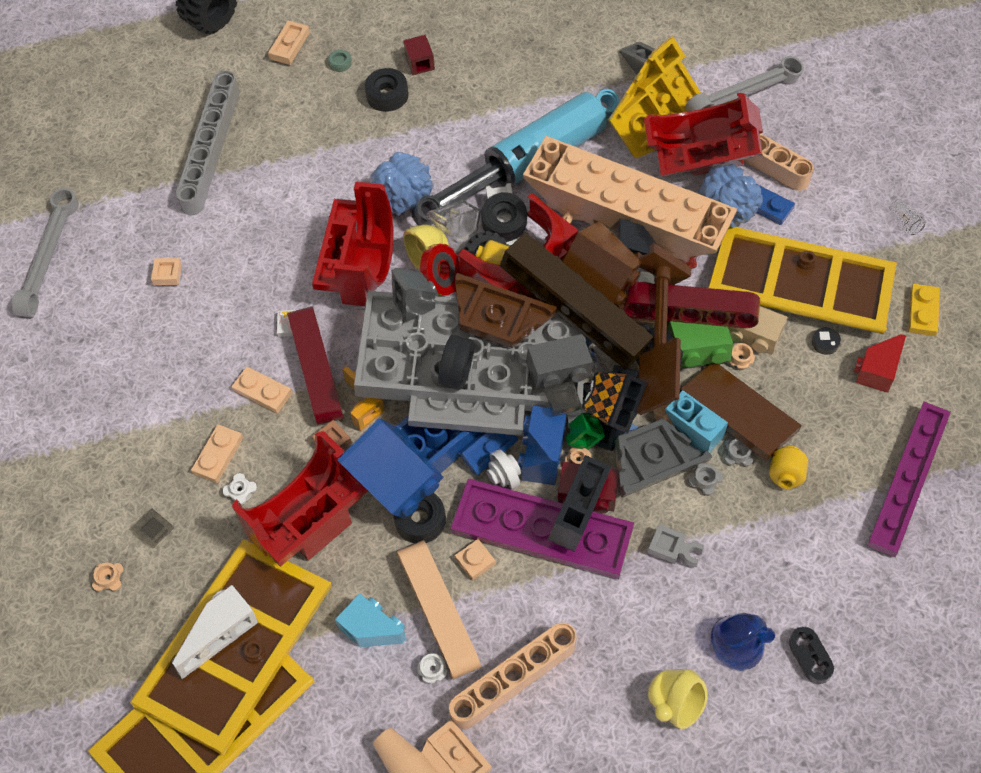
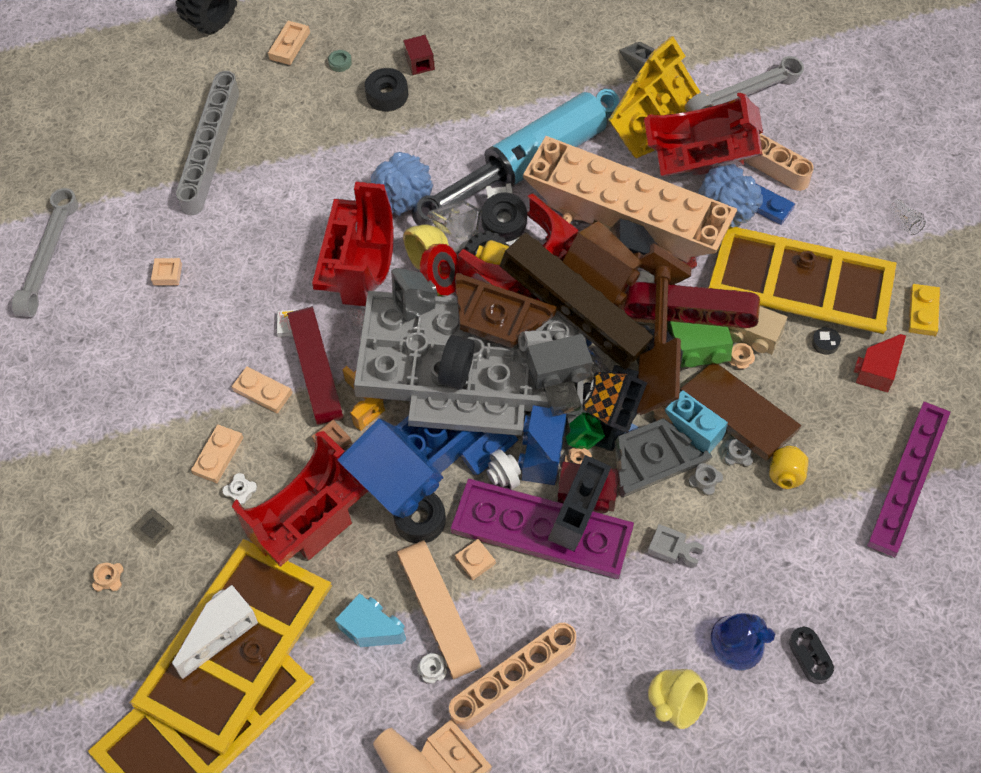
(530, 338): none -> light grey bar

